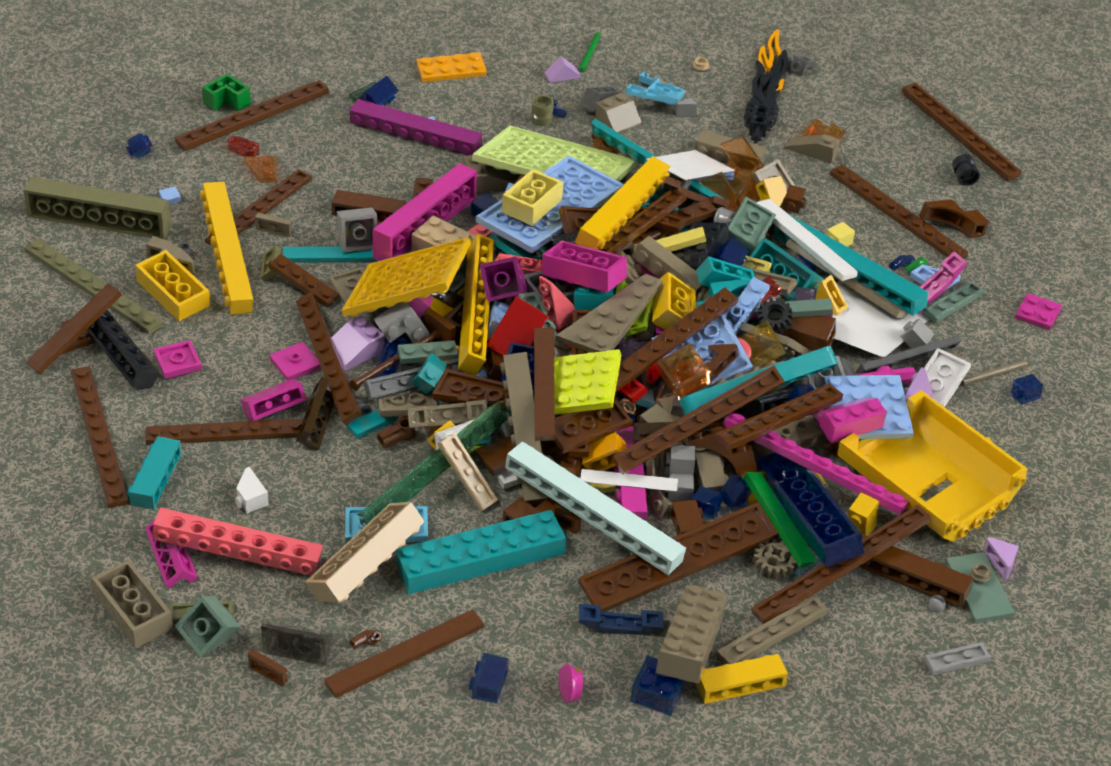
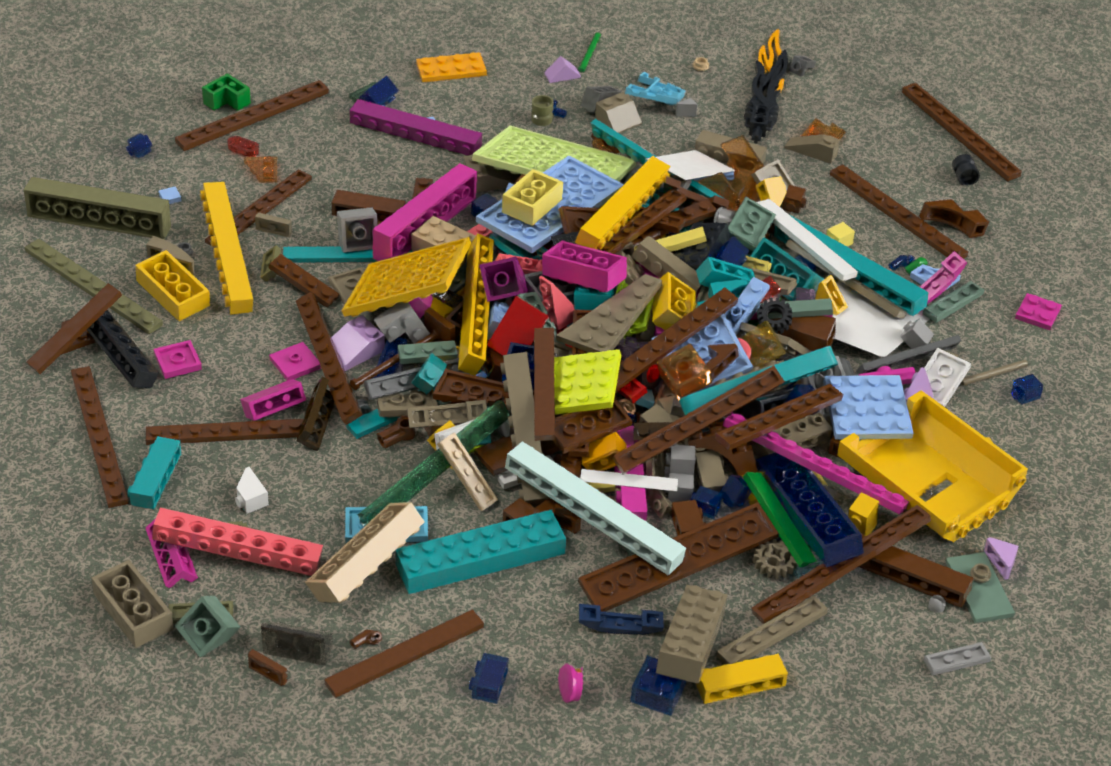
(851, 417): dark pink slope -> none

